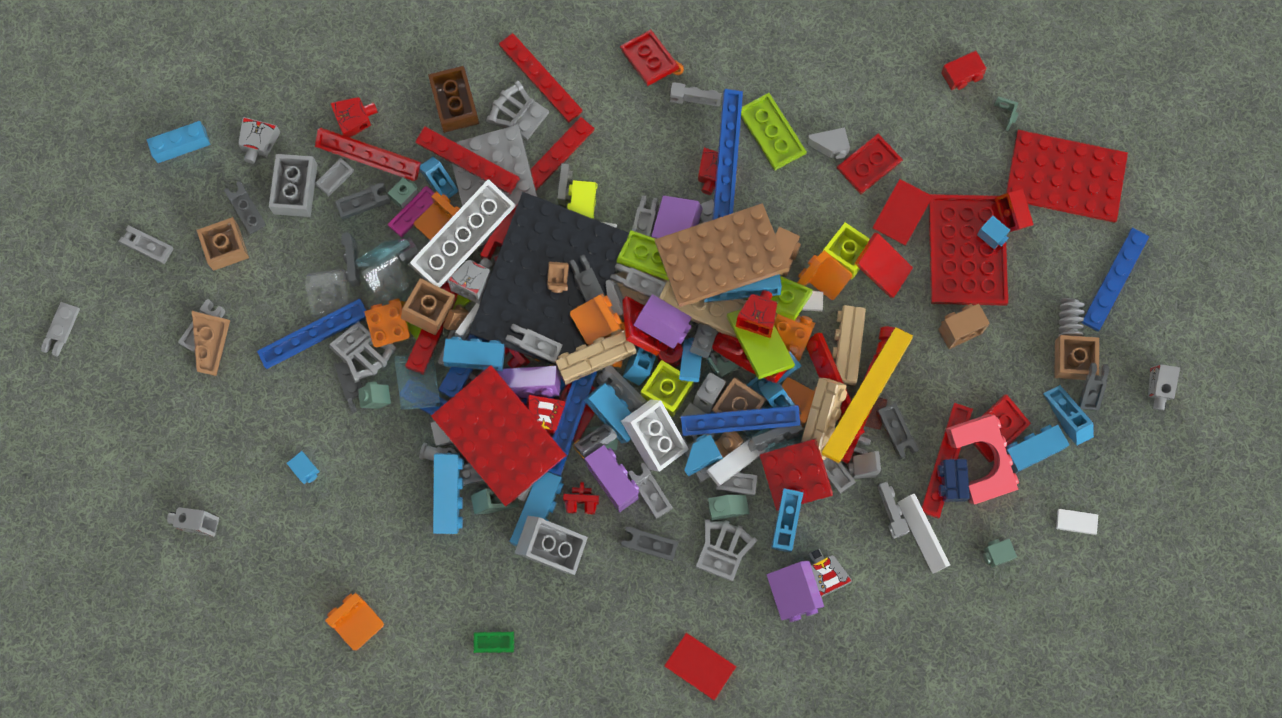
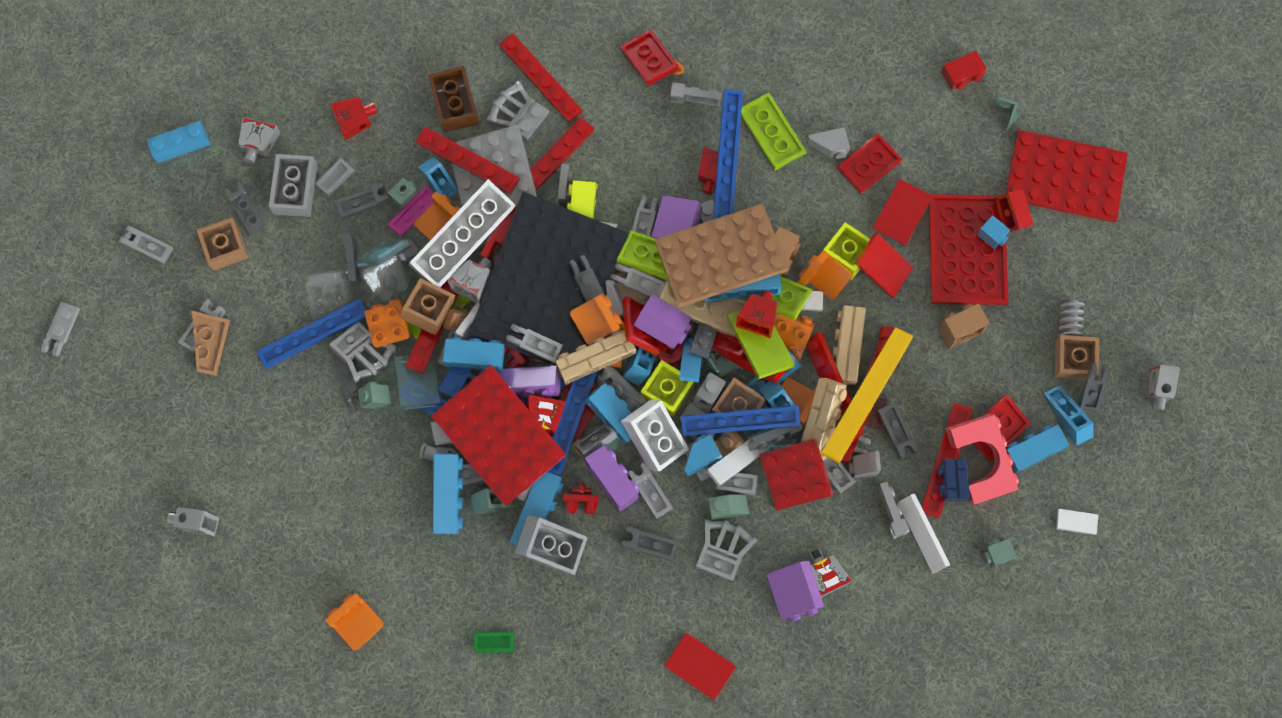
(303, 468): dark azure brick -> none
(367, 154): red plate -> none
(557, 276): medium nougat bracket -> none
(787, 520): dark azure slope -> none
(1115, 279): blue plate -> none

